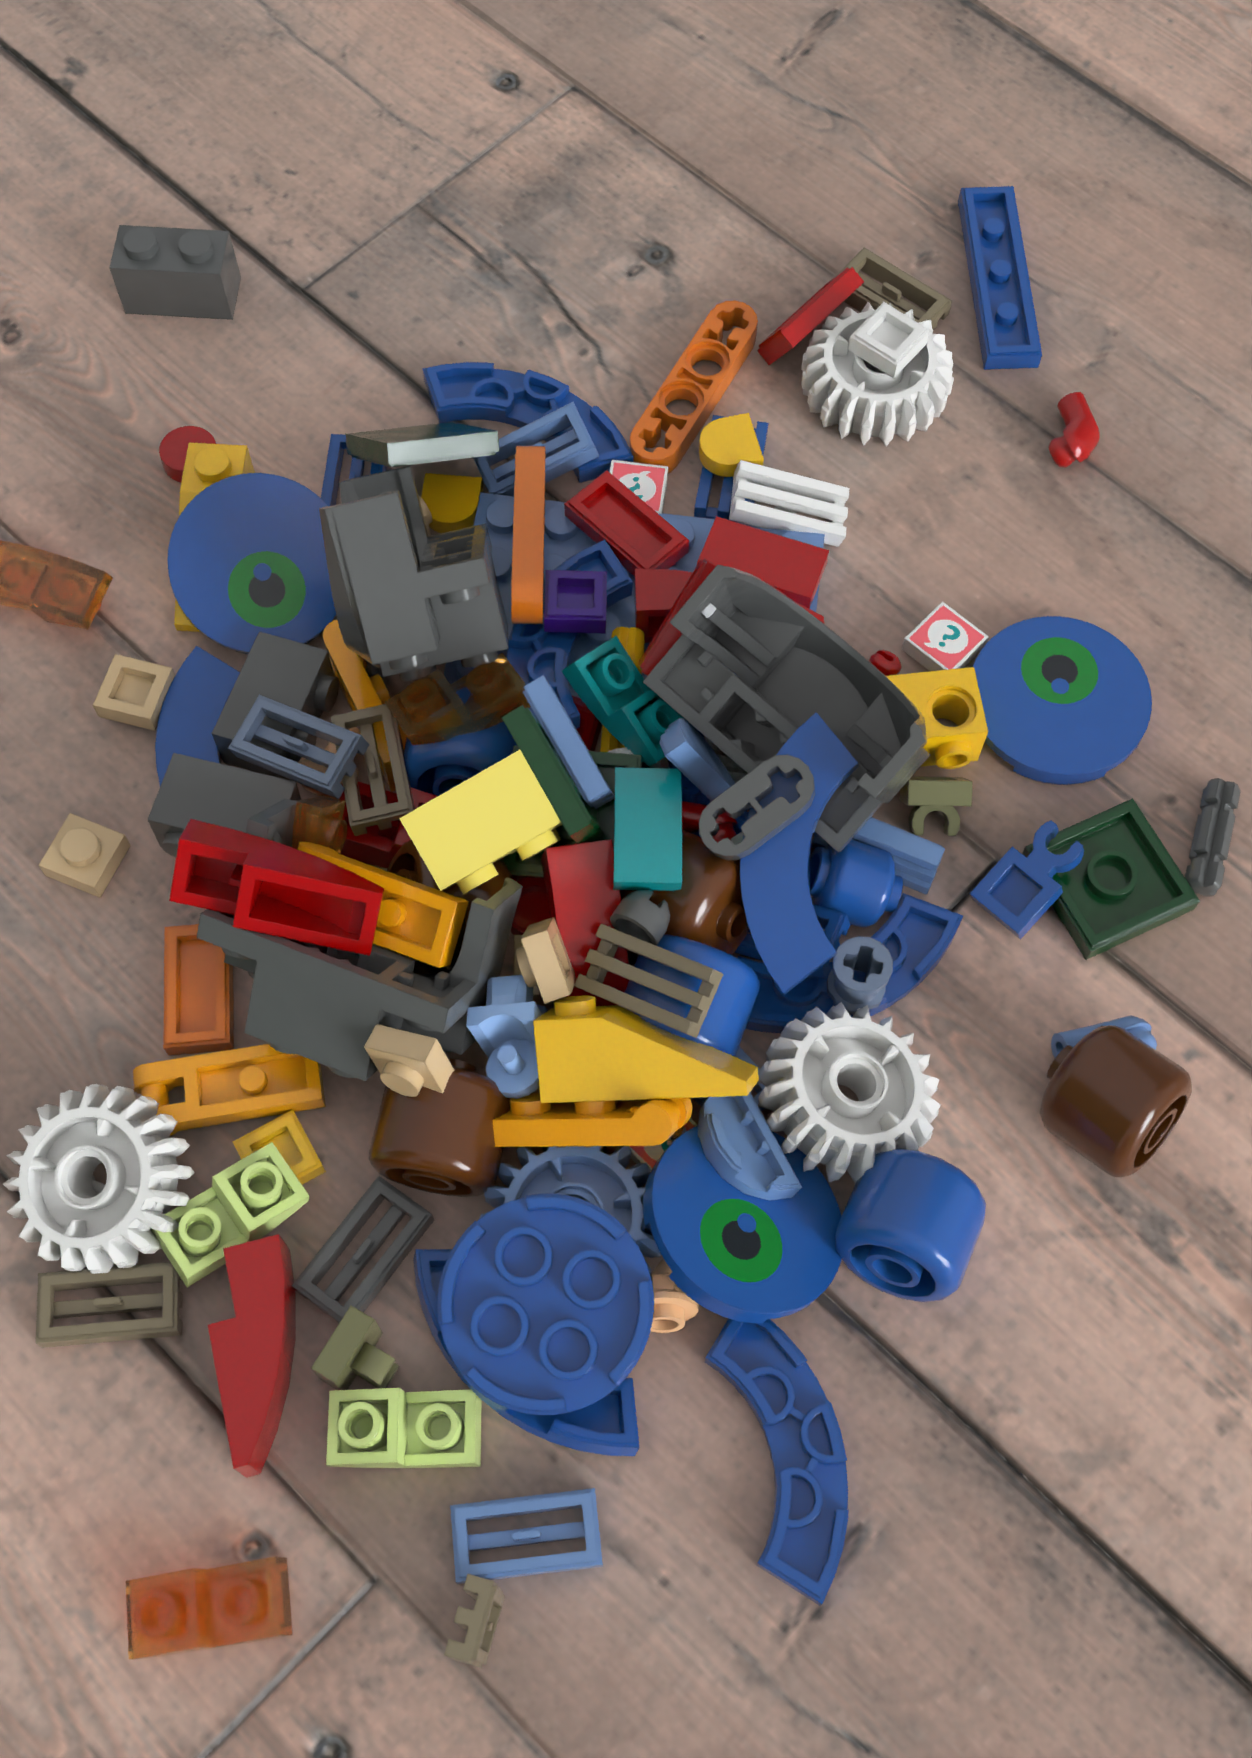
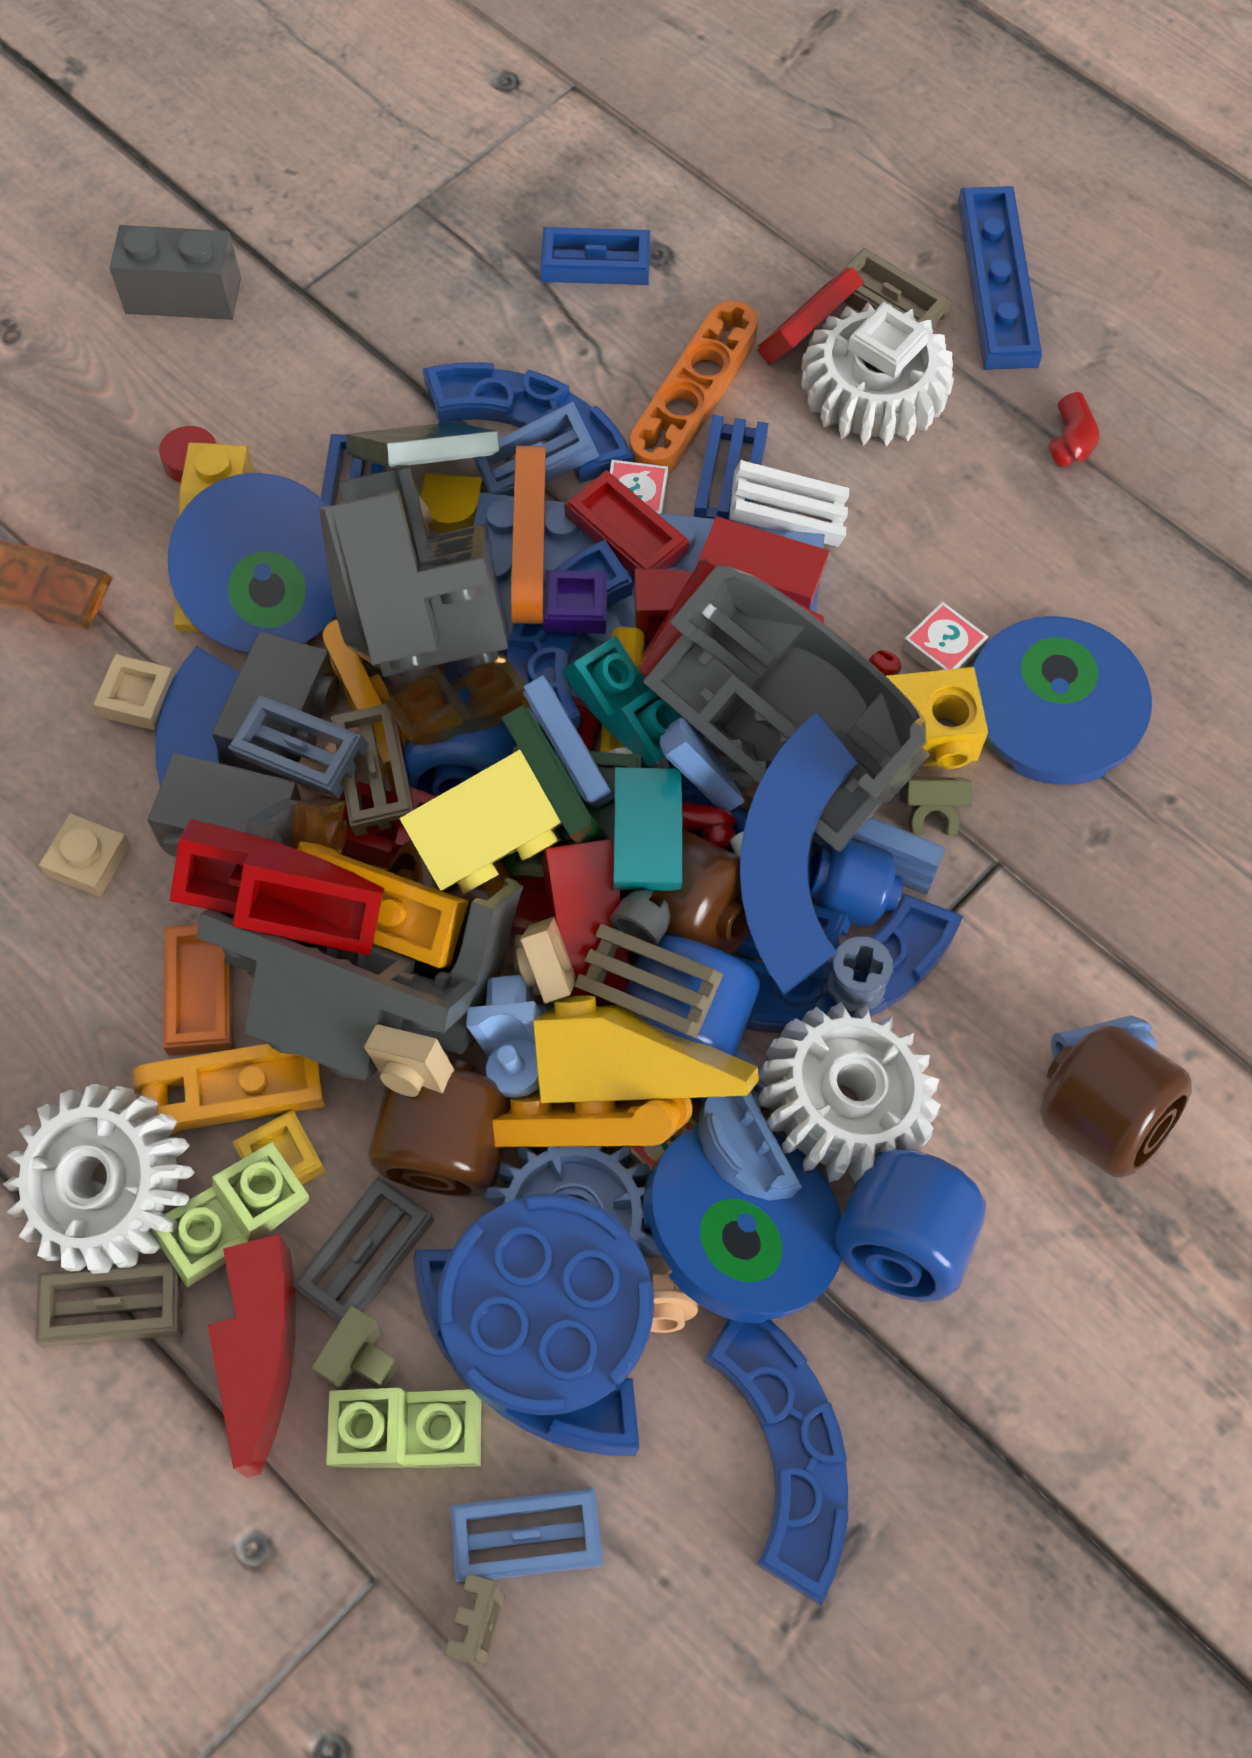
(208, 1608): clear orange slope -> none
(591, 259): none -> blue tile
(727, 442): yellow tile -> none
(746, 795): dark grey beam -> none
(1023, 888): blue plate -> none
(1121, 883): dark green tile -> none
(1212, 836): dark grey axle -> none

